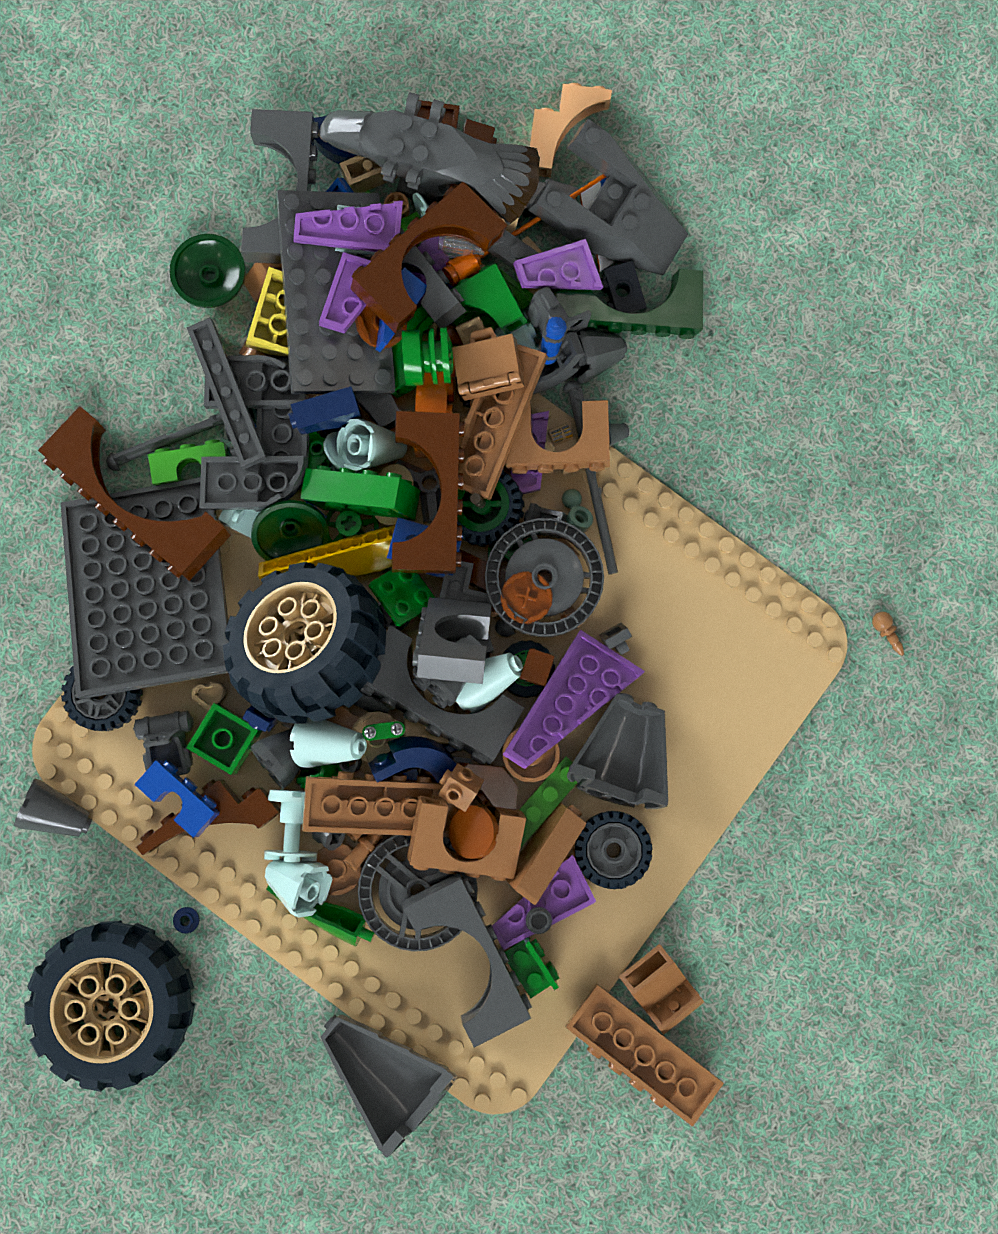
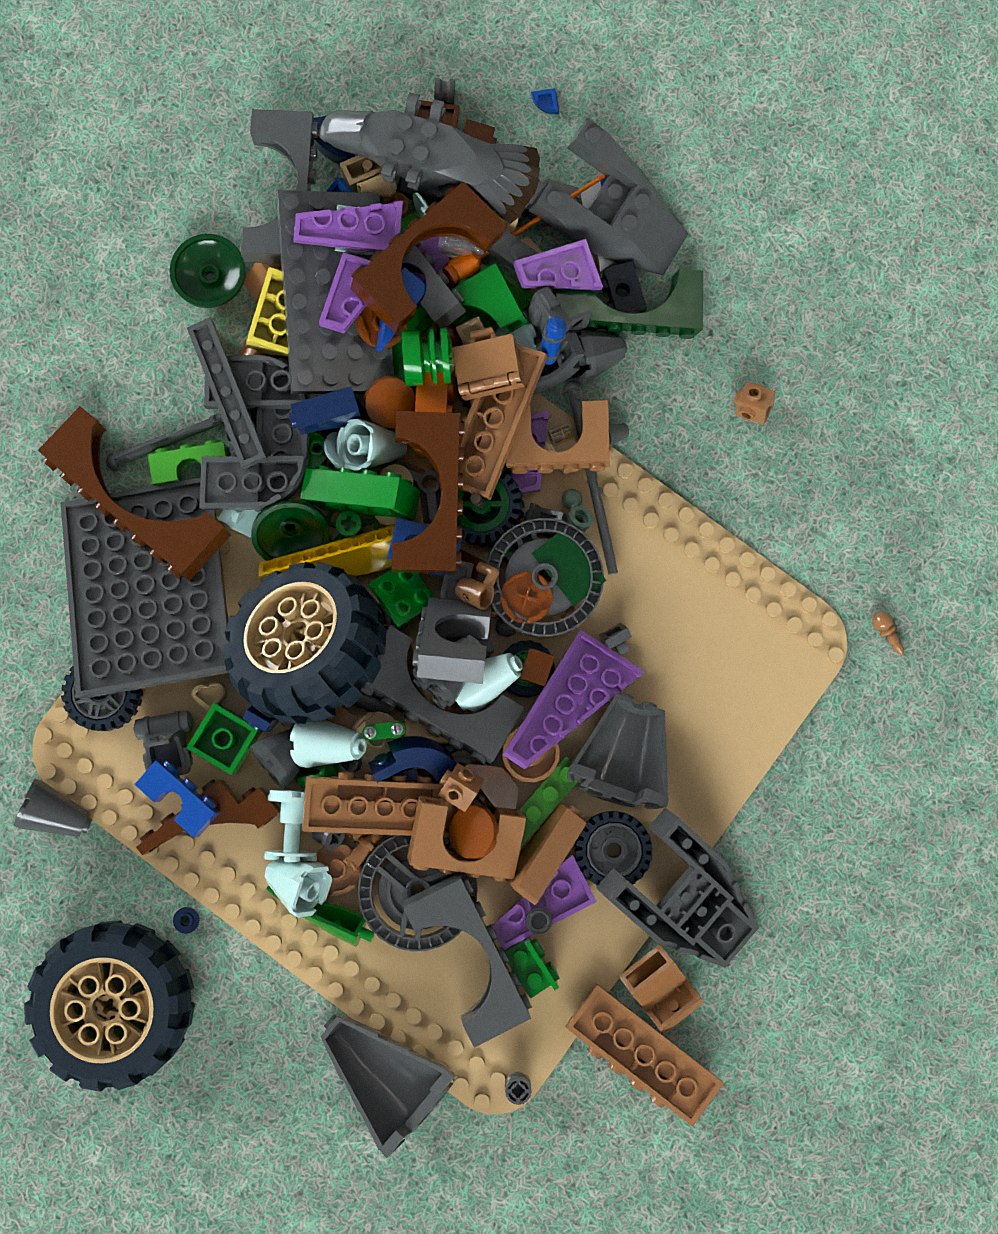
(377, 185): none -> tan cone
(387, 397): none -> dark orange tile
(444, 90): none -> dark grey wheel
(476, 592): none -> medium nougat piece
(518, 1081): none -> dark grey wheel
(546, 100): none -> blue tile
(552, 126): light nougat arch -> none
(570, 565): none -> dark green sticker
(700, 911): none -> dark grey wedge
(754, 402): none -> medium nougat brick

